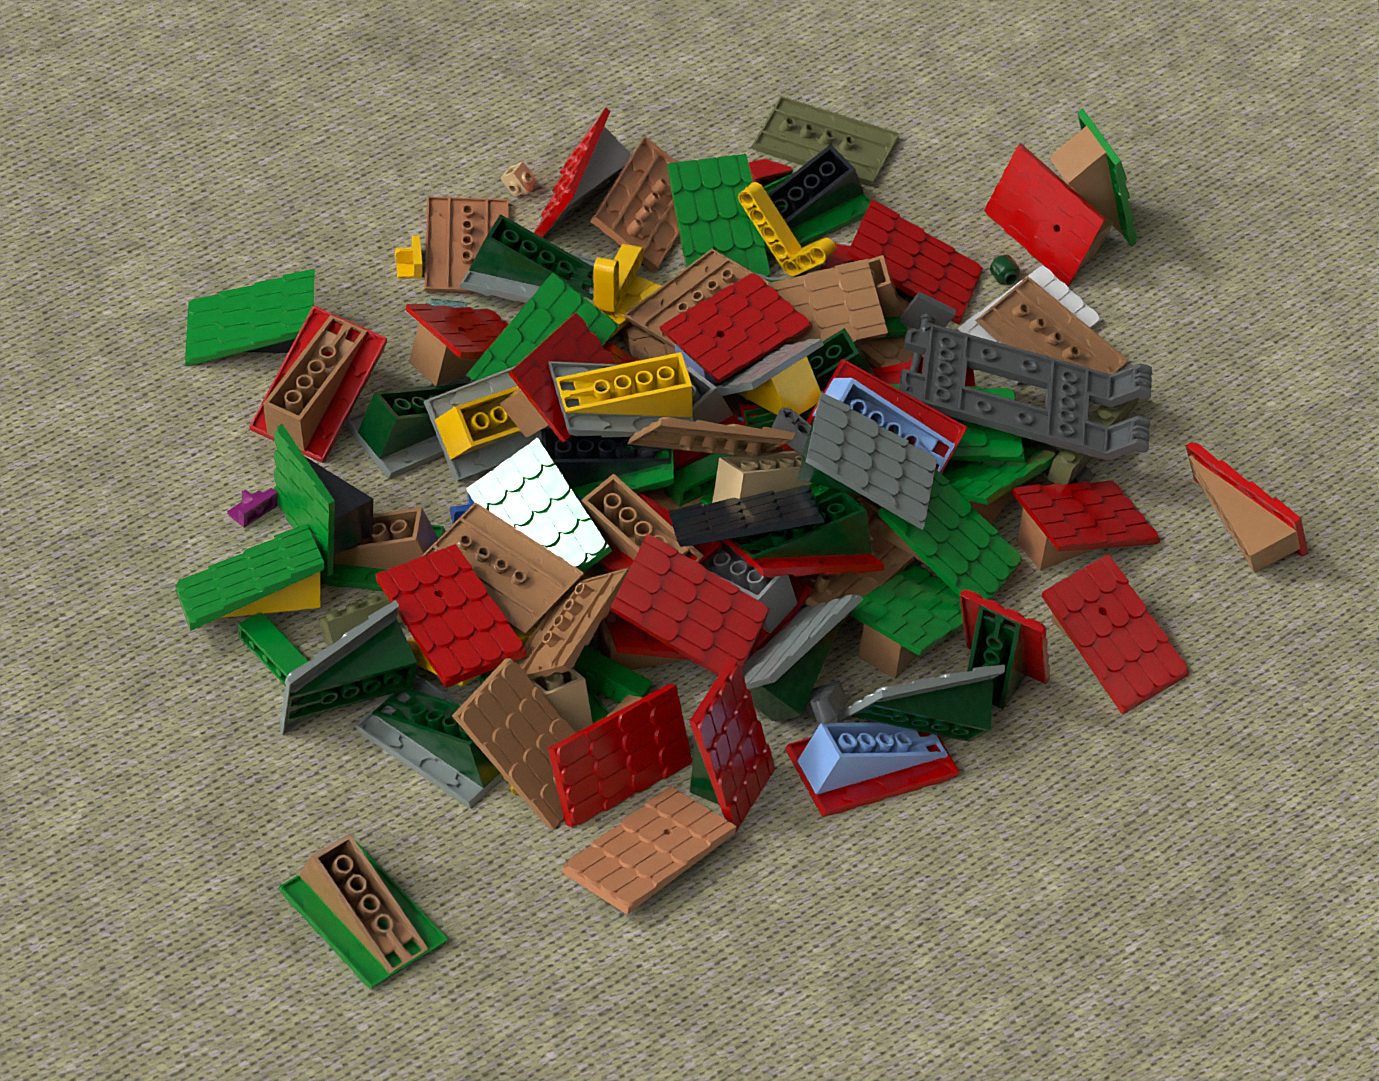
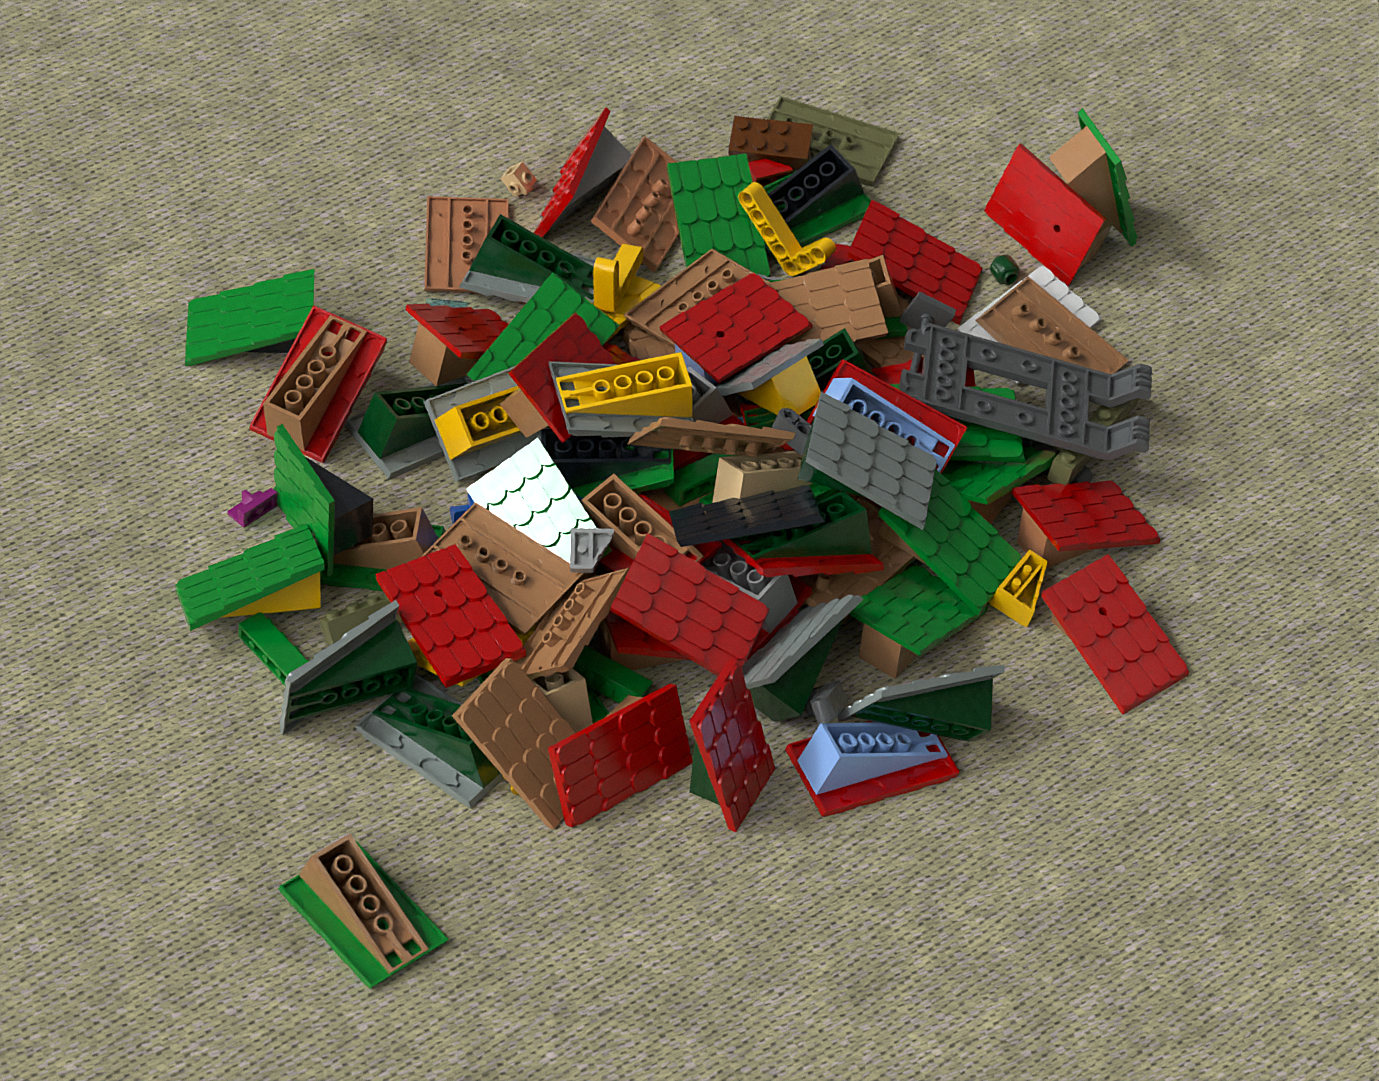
(409, 260): yellow panel -> none
(588, 548): none -> light grey wing
(648, 849): nougat piece -> none
(772, 140): none -> reddish brown brick
(1005, 639): piece -> none
(1021, 588): none -> yellow wedge
(1257, 522): medium nougat piece -> none

